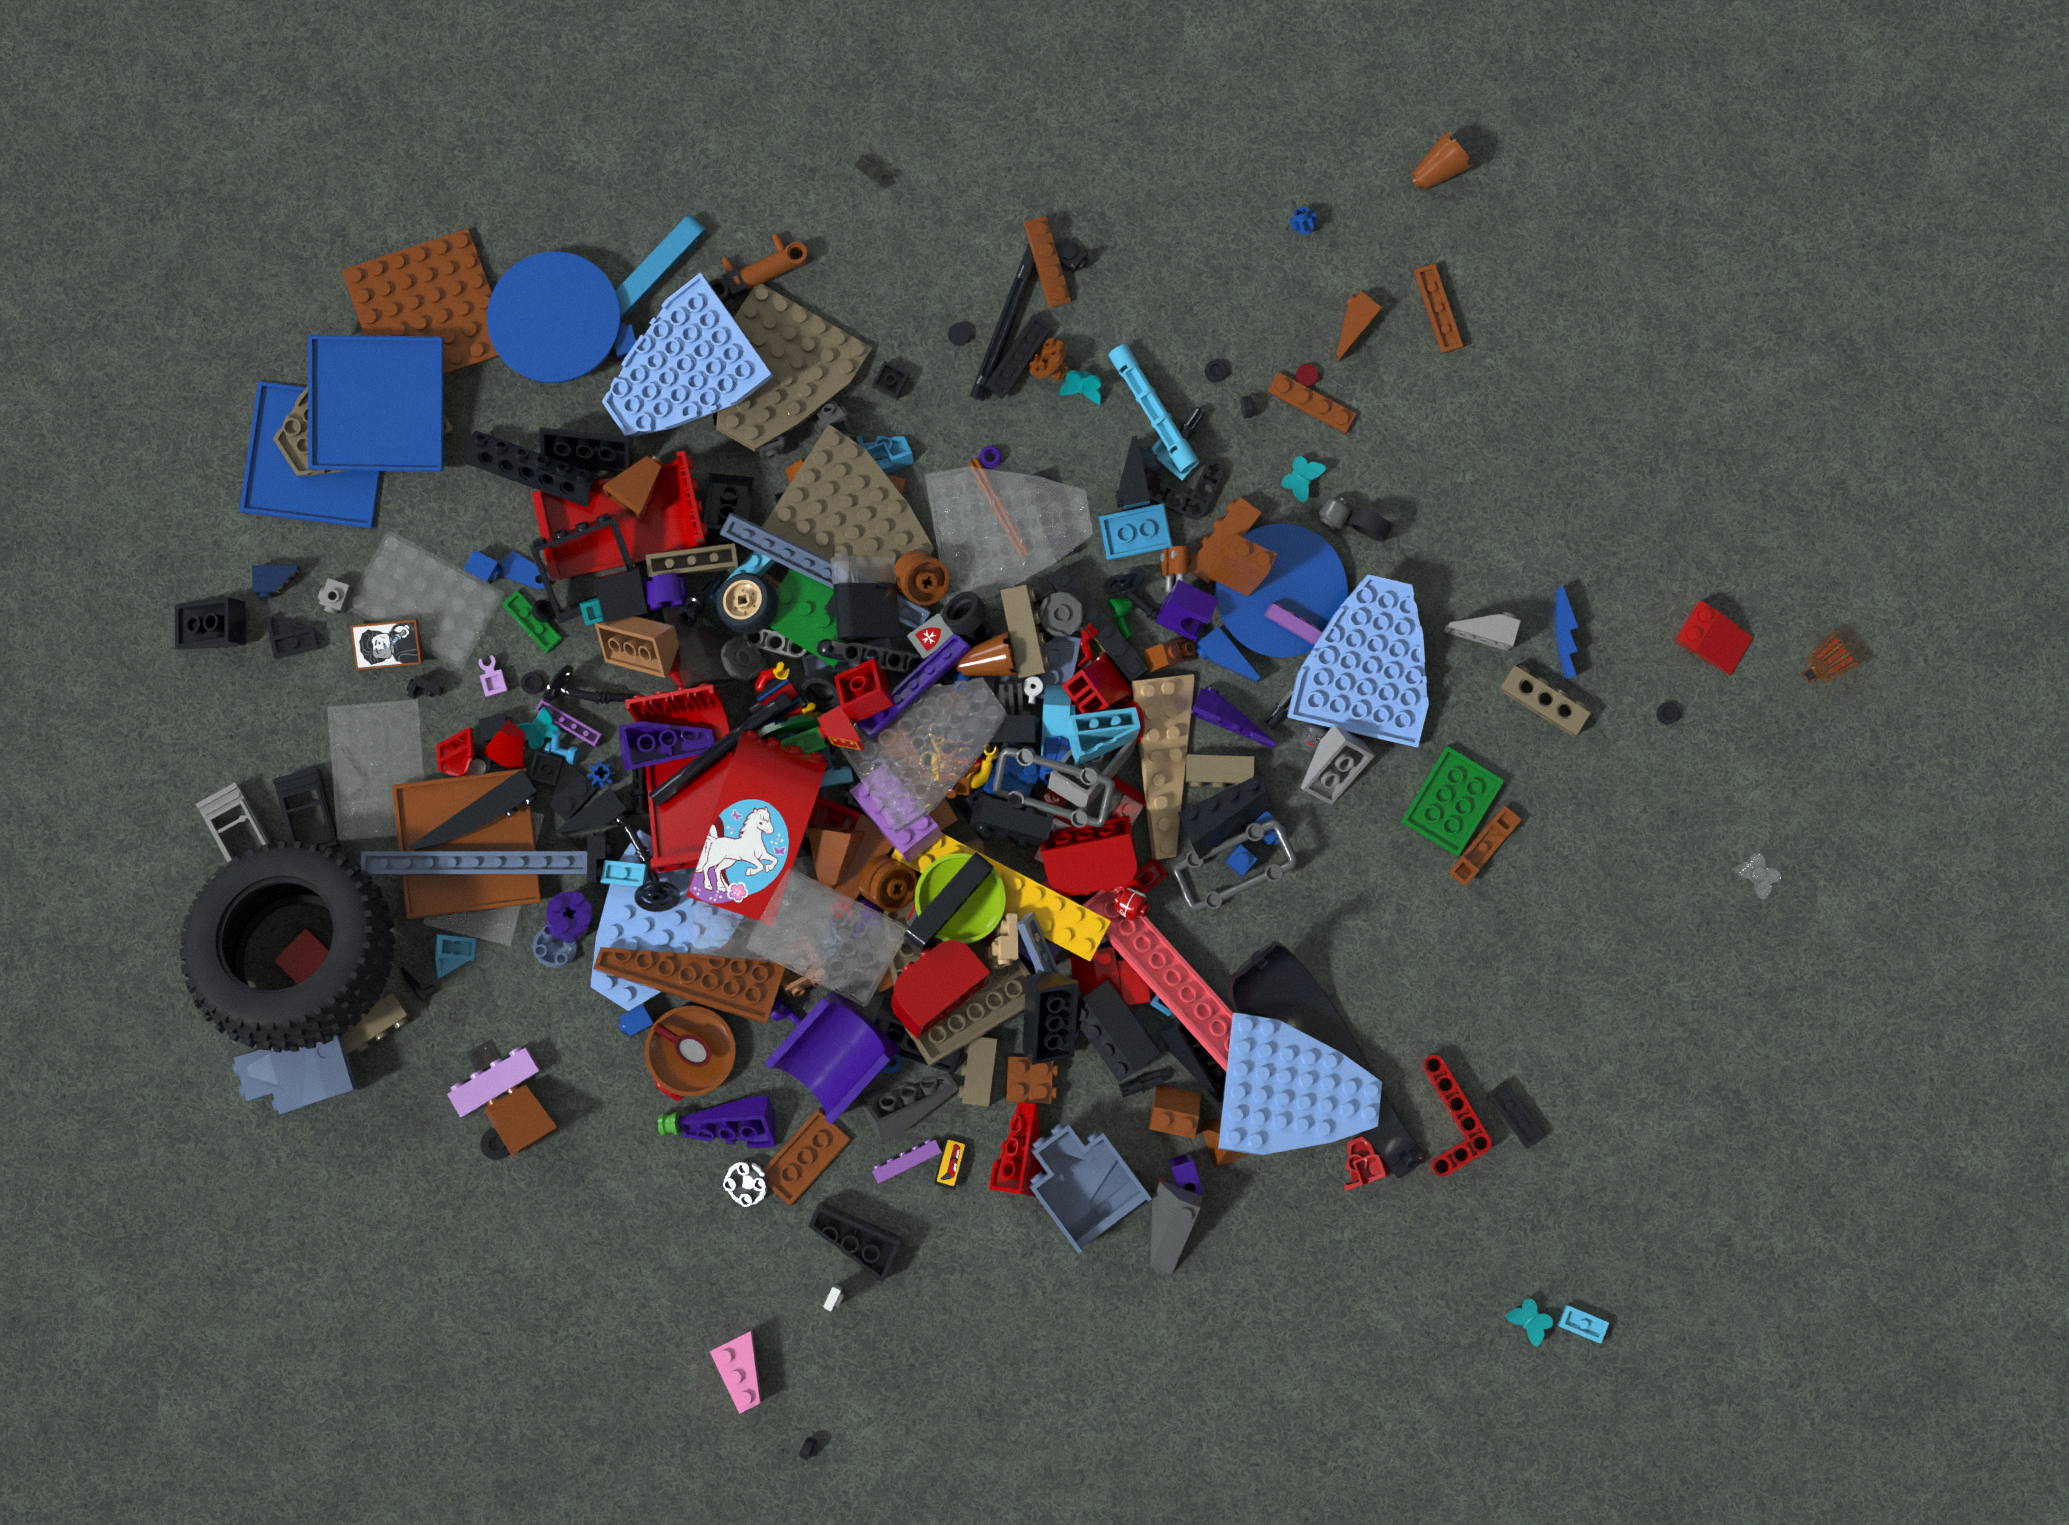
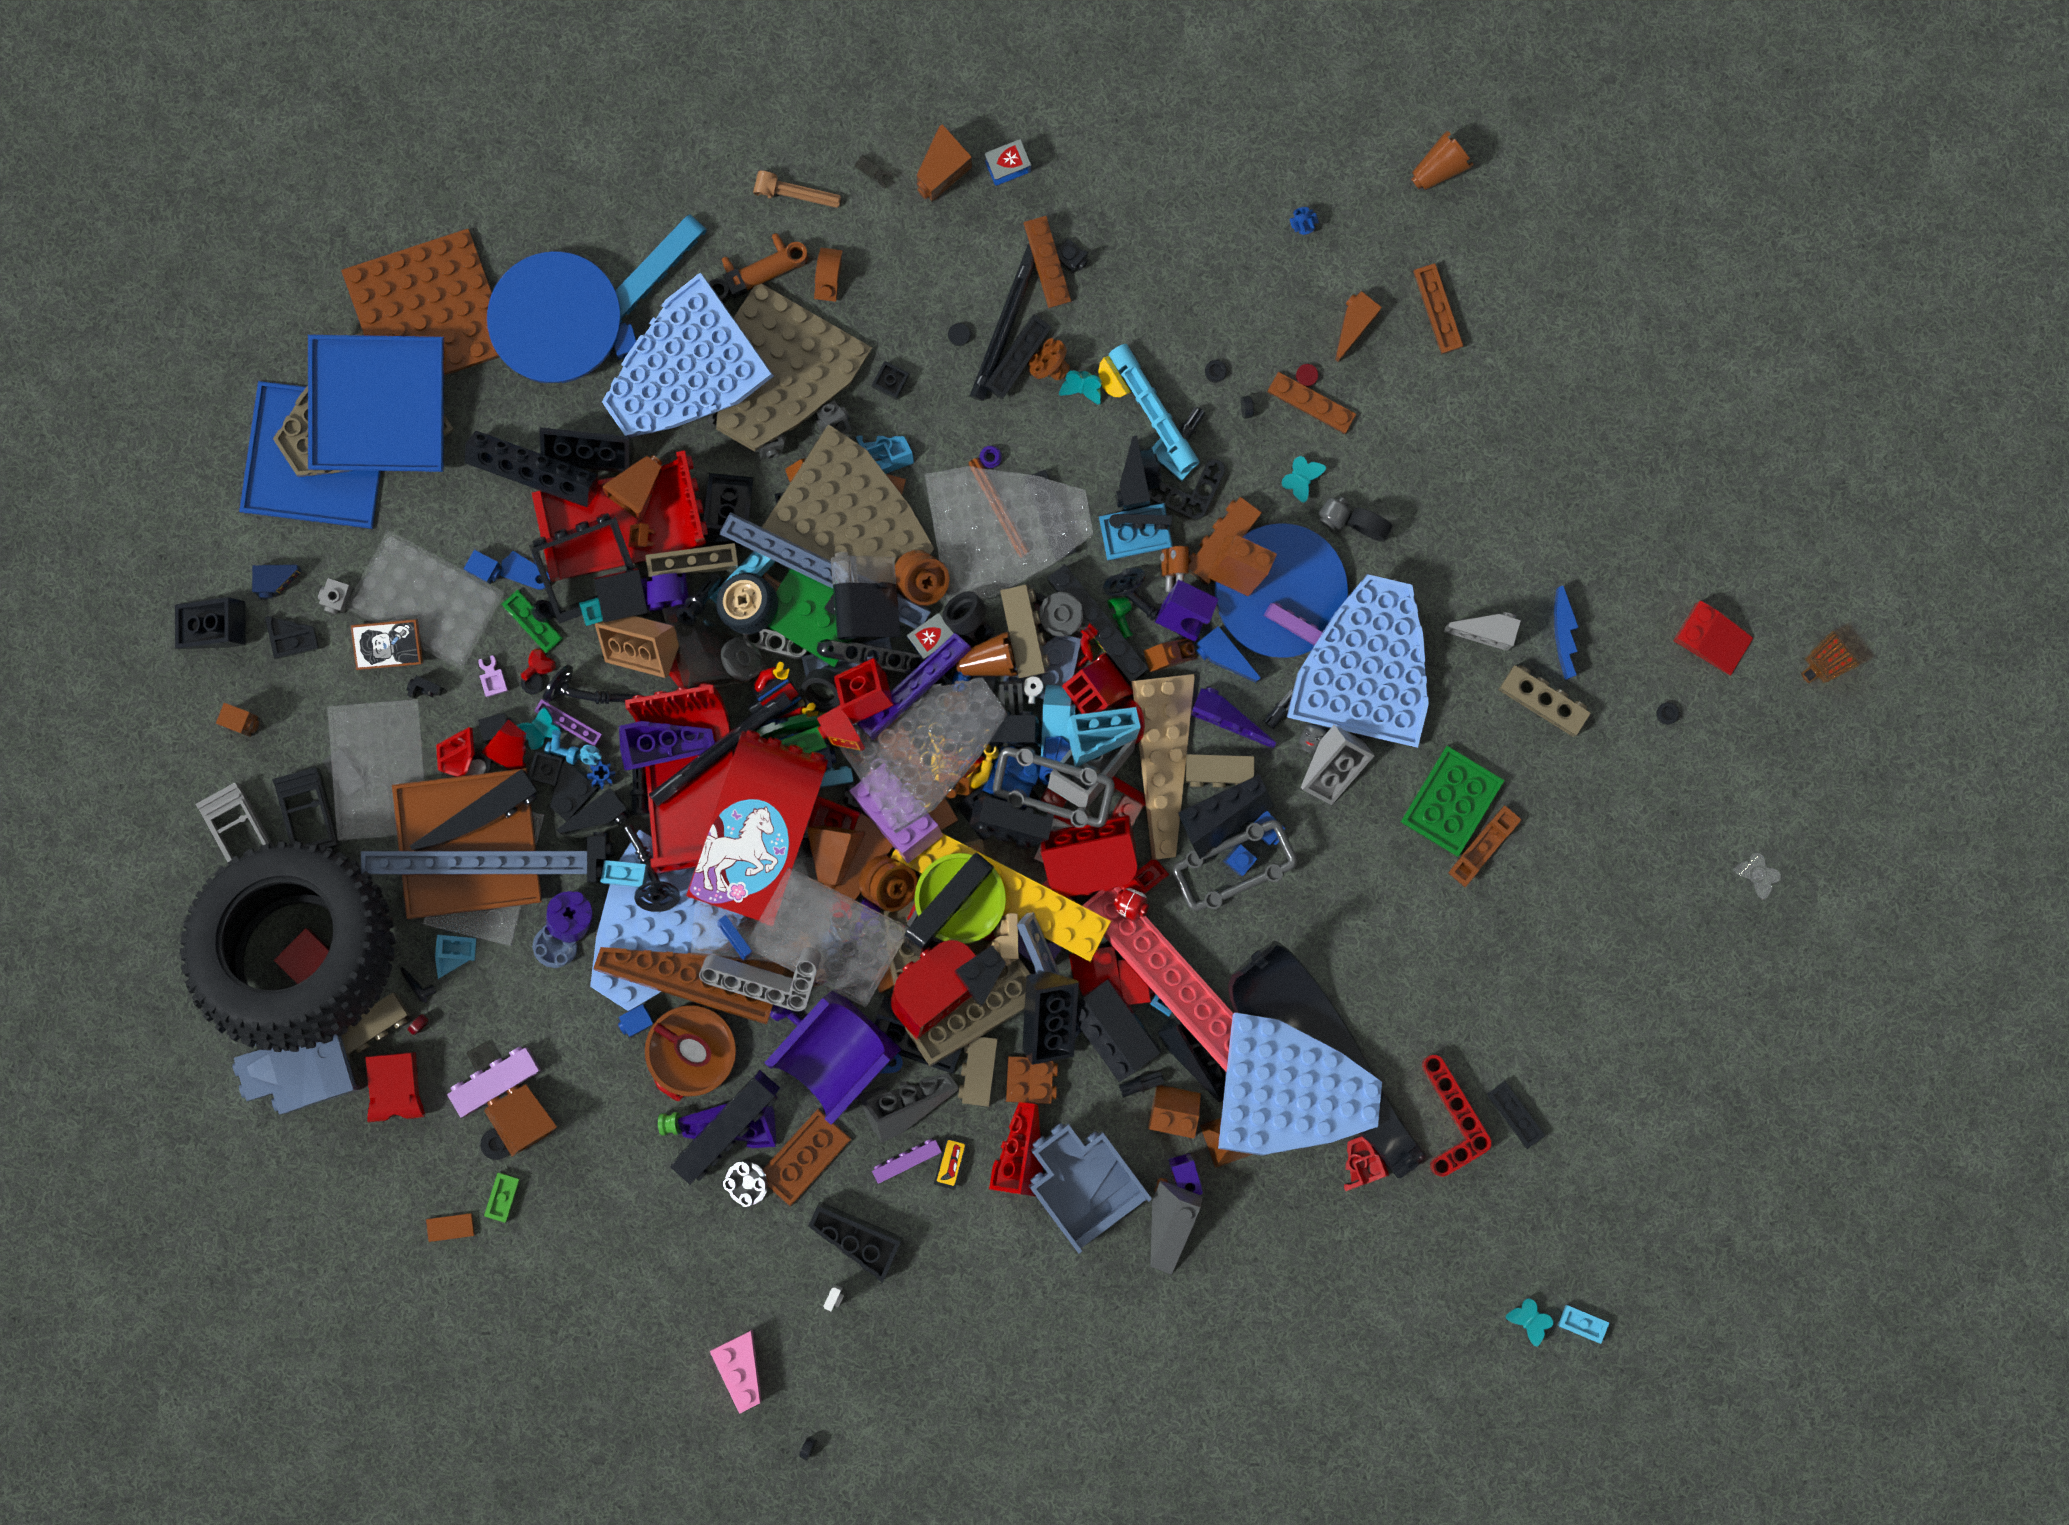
(238, 720): none -> dark orange brick
(393, 1087): none -> red piece
(418, 1024): none -> dark red tile
(450, 1227): none -> dark orange tile
(502, 1197): none -> bright green plate
(538, 664): none -> red rock
(589, 755): none -> medium azure plate
(639, 535): none -> dark orange tile
(724, 1127): none -> black brick
(734, 937): none -> blue tile
(763, 984): none -> light grey beam
(768, 185): none -> medium nougat axle
(827, 274): none -> dark orange brick
(942, 165): none -> dark orange slope
(981, 973): none -> black wing
(1007, 162): none -> piece
(1111, 379): none -> yellow tile
(1159, 522): none -> black plate

